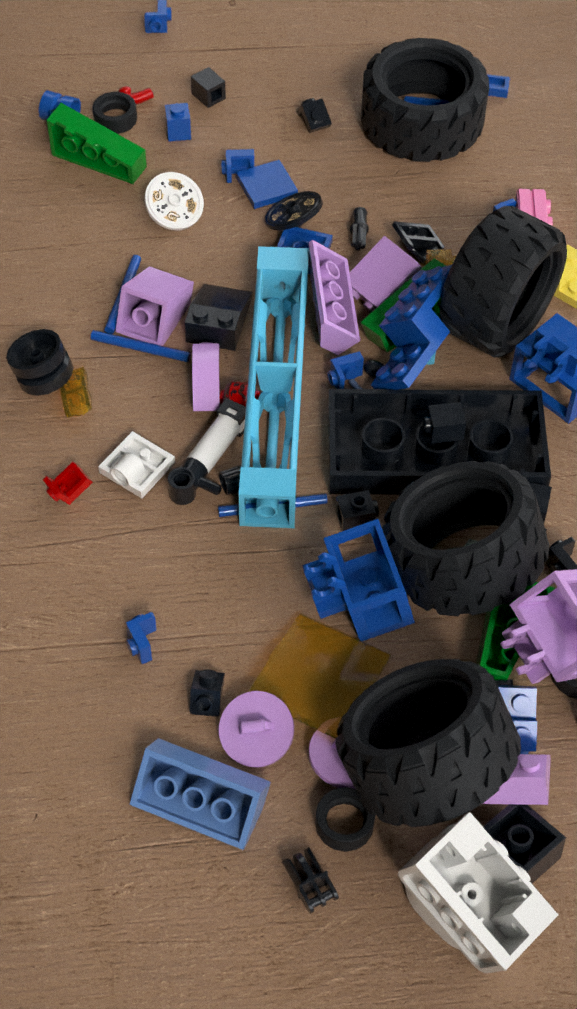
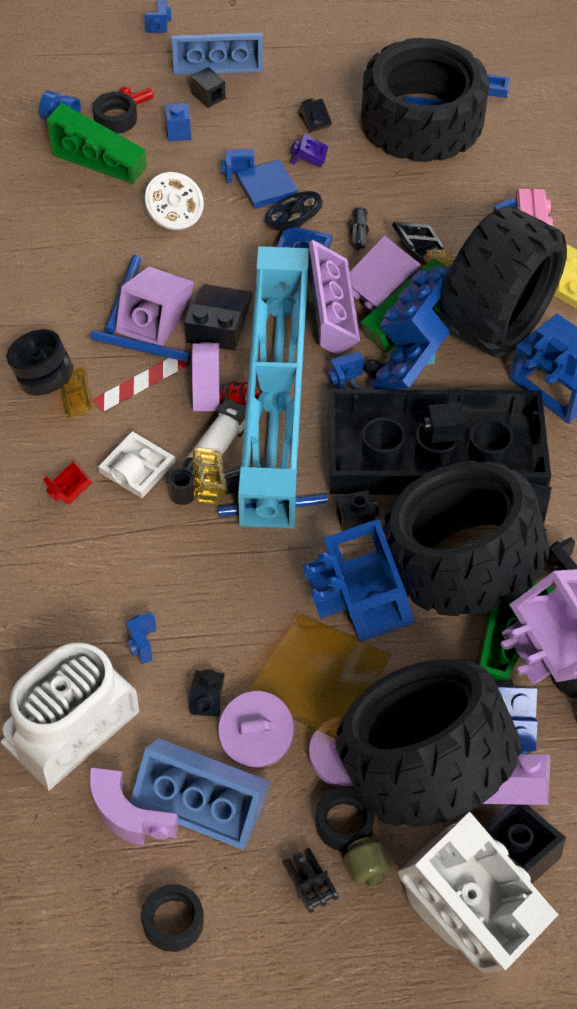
(66, 711): none -> white brick
(124, 818): none -> lavender arch
(138, 383): none -> sticker
(172, 893): none -> black tyre
(208, 478): none -> clear yellow slope
(218, 51): none -> medium blue slope
(308, 149): none -> dark purple bracket
(367, 862): none -> olive head

